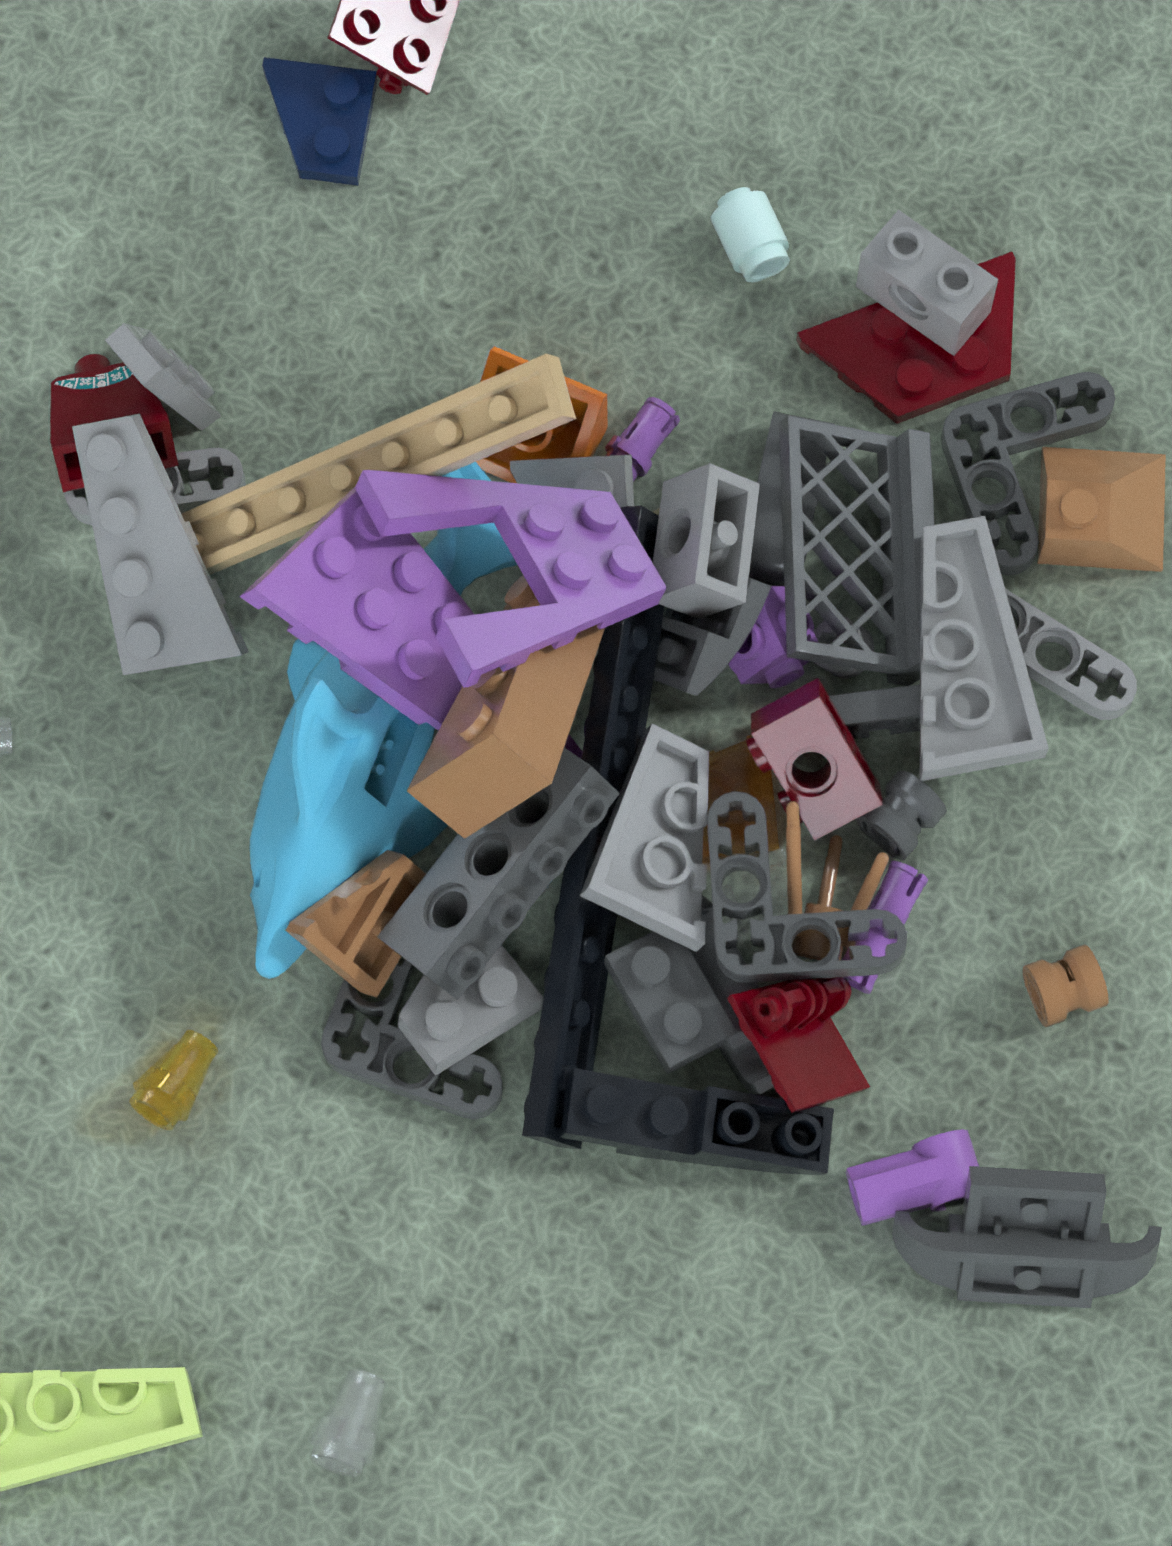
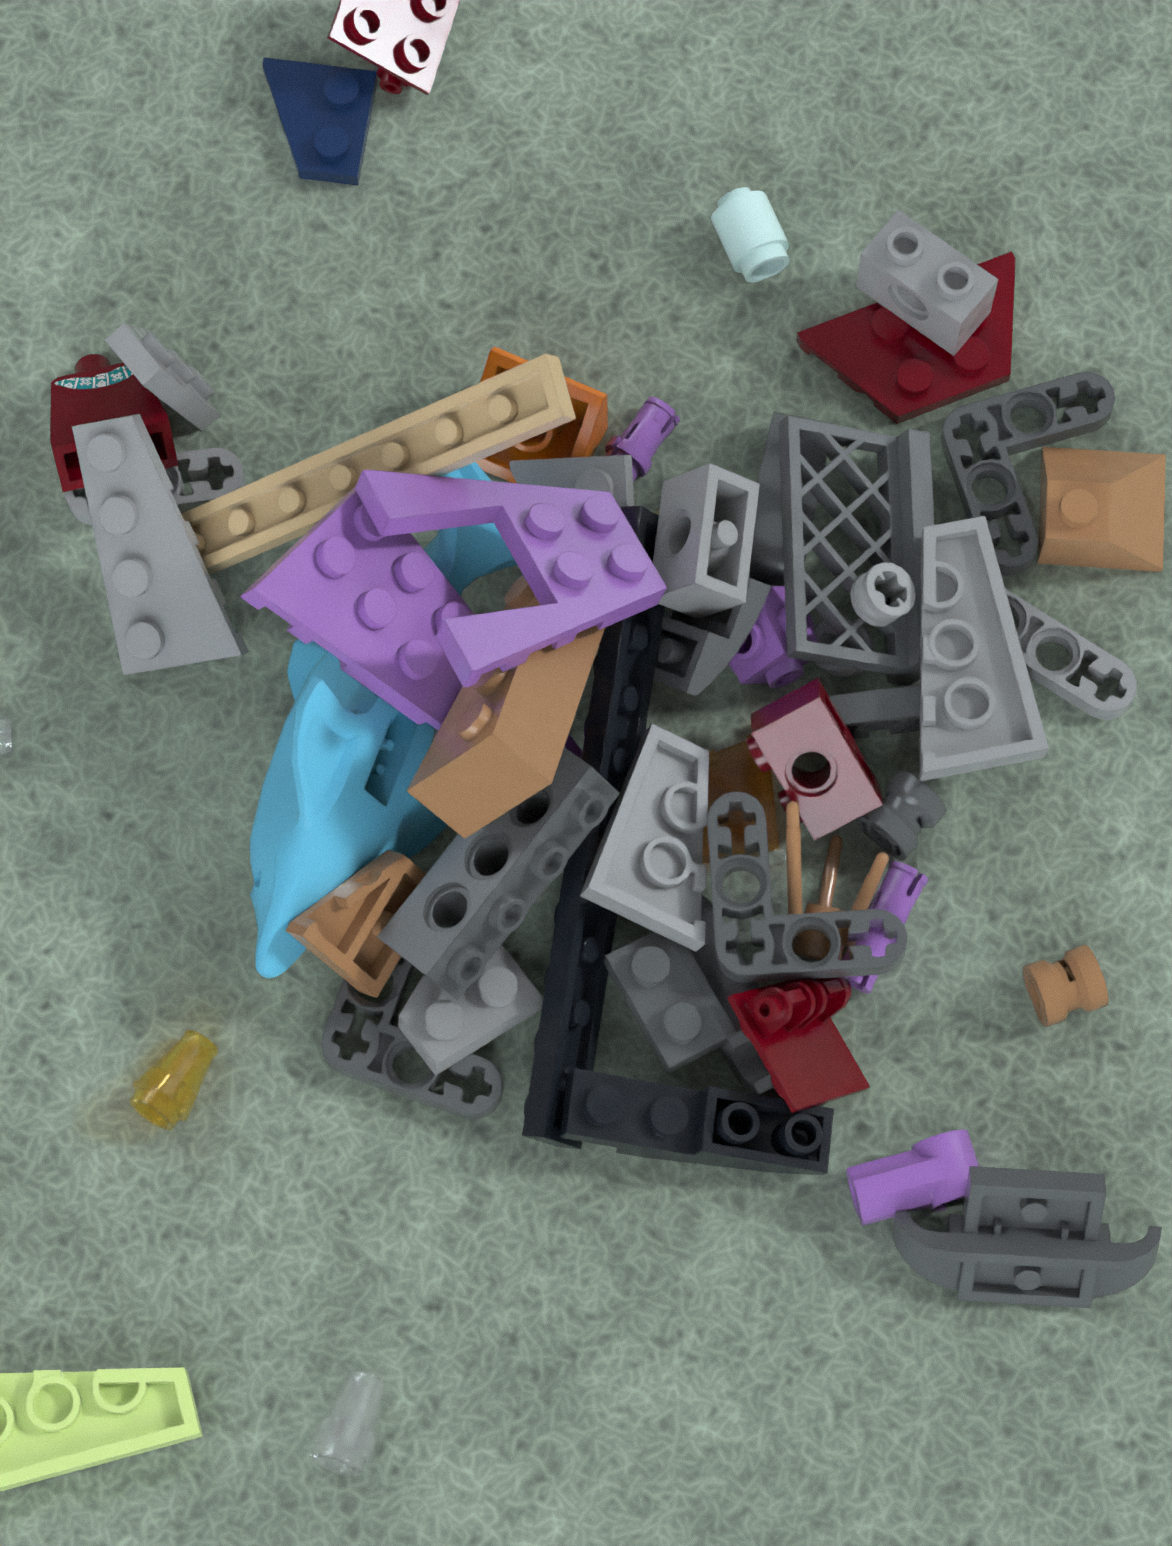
(894, 584): none -> light grey bush

